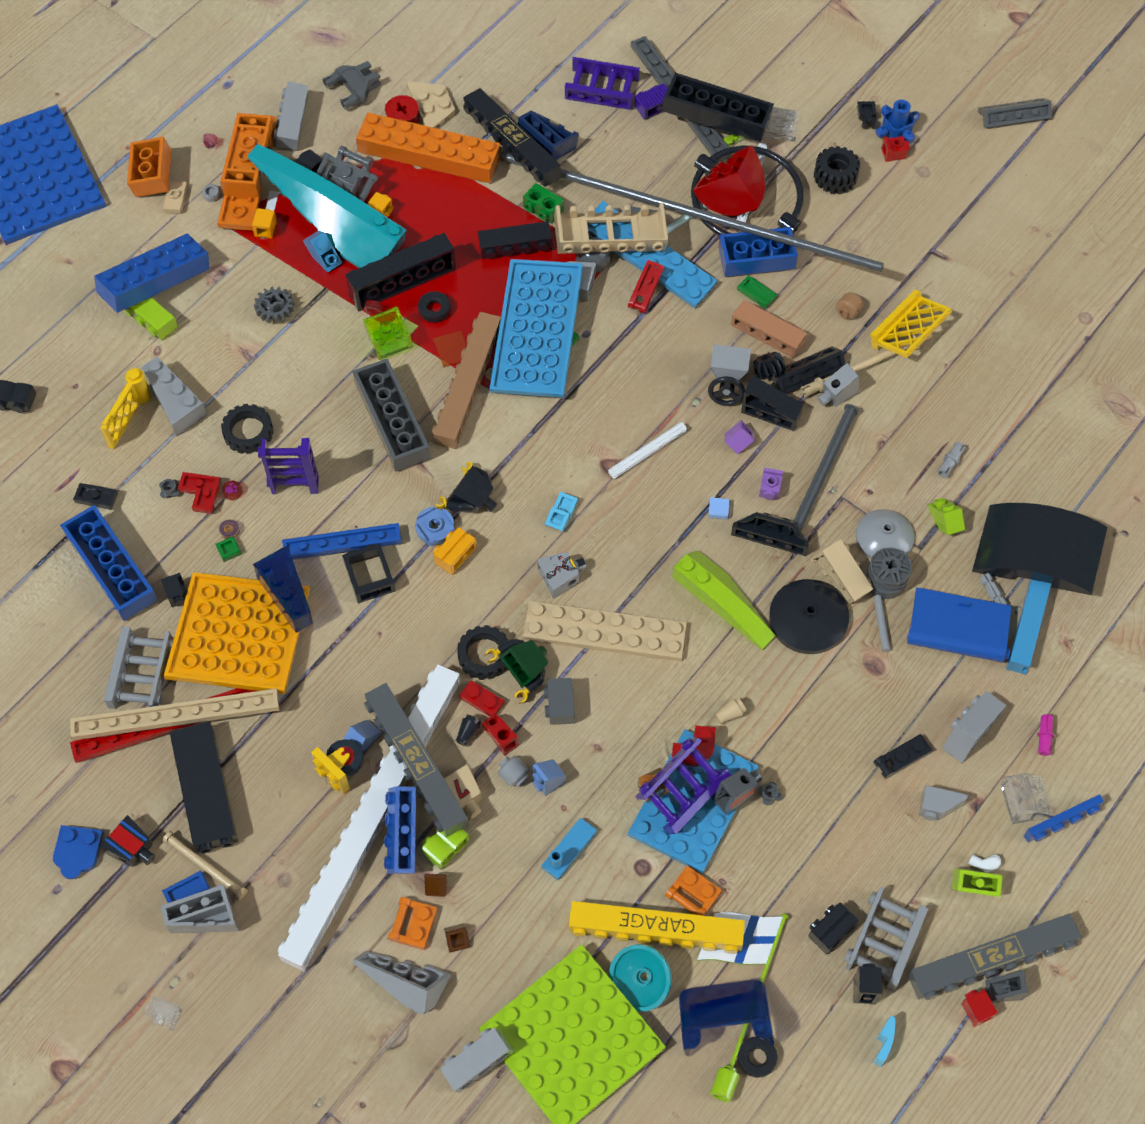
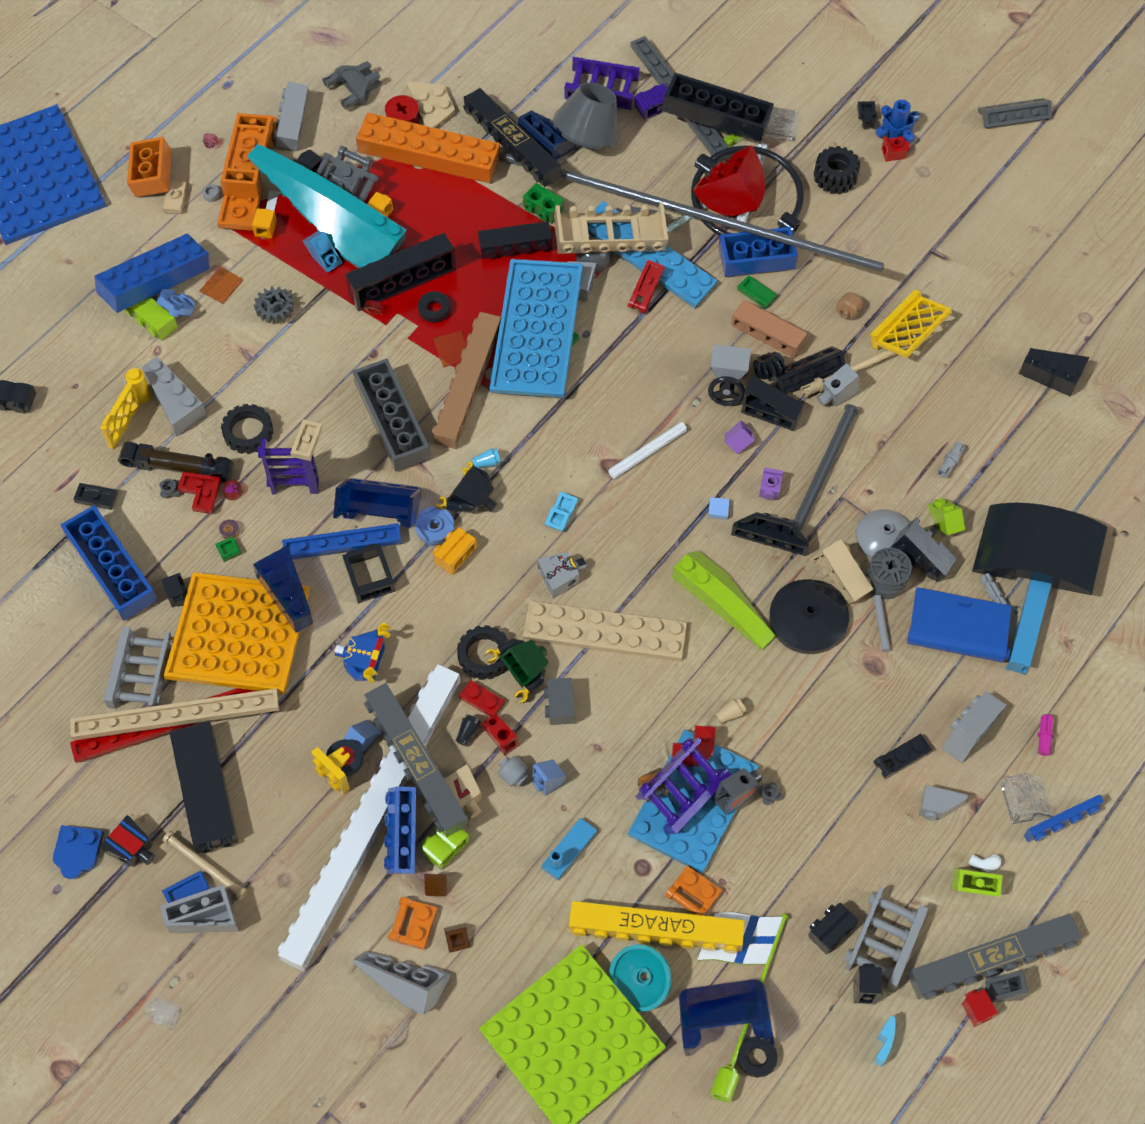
(147, 458): none -> piece
(176, 303): none -> medium blue plate
(221, 285): none -> clear orange window
(306, 440): none -> tan plate
(364, 653): none -> blue torso
(377, 499): none -> clear blue windscreen
(387, 333): clear neon green brick -> none
(476, 1059): light grey brick -> none
(487, 459): none -> medium azure cone
(589, 117): none -> dark grey cone
(924, 551): none -> wedge
(1054, 369): none -> black wedge

